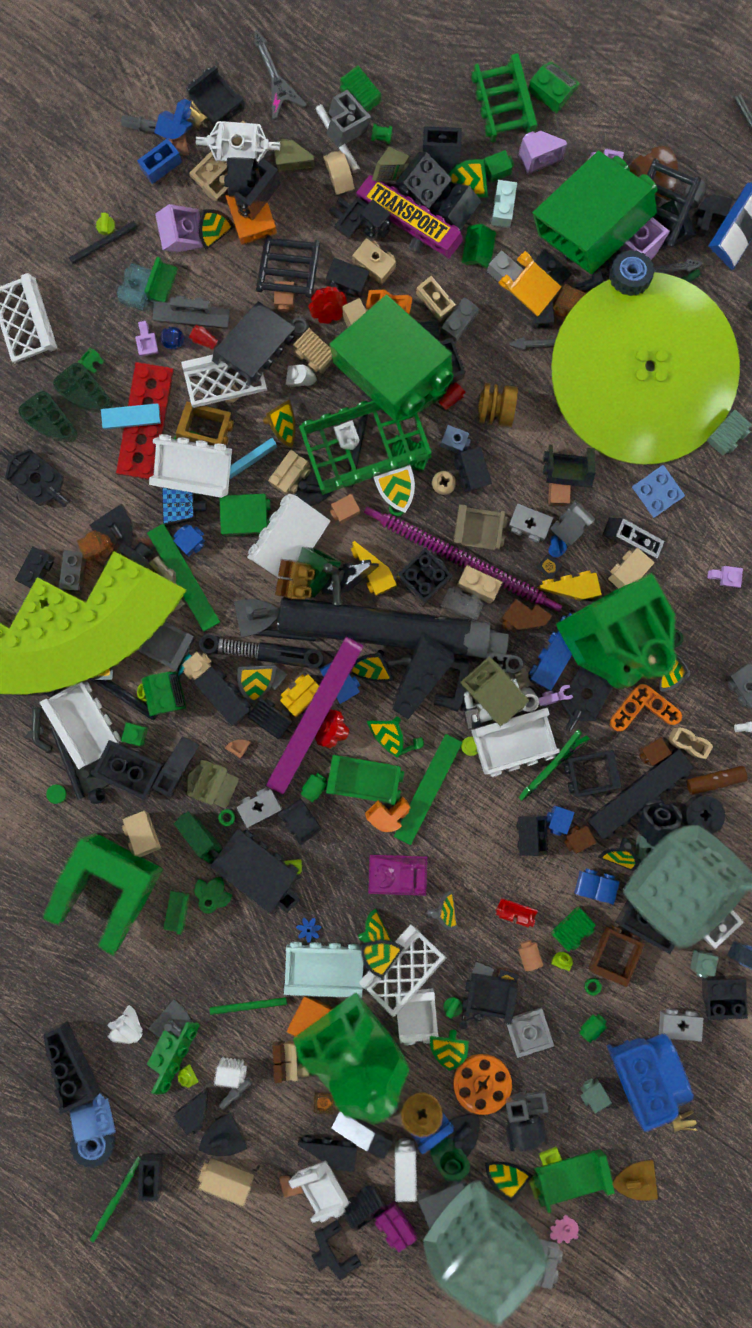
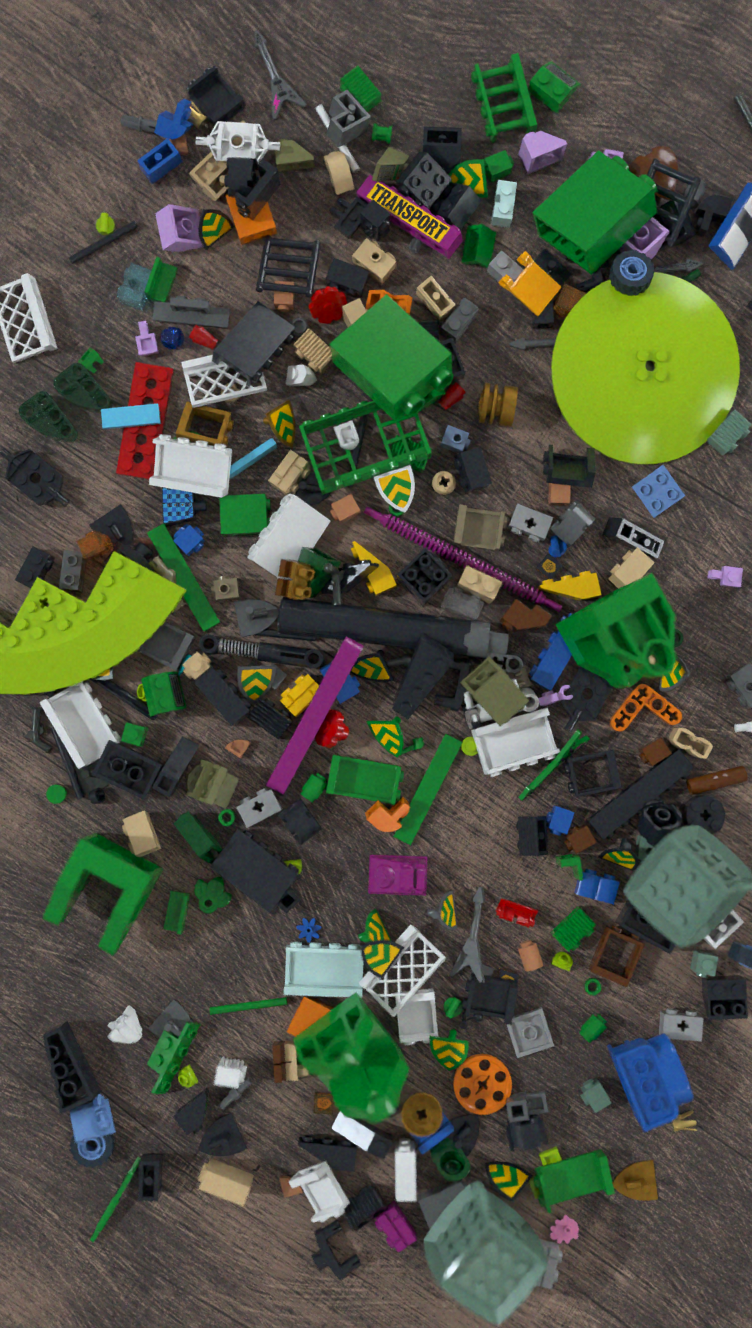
(226, 588): none -> dark tan brick
(470, 953): none -> dark grey piece
(571, 860): none -> green panel

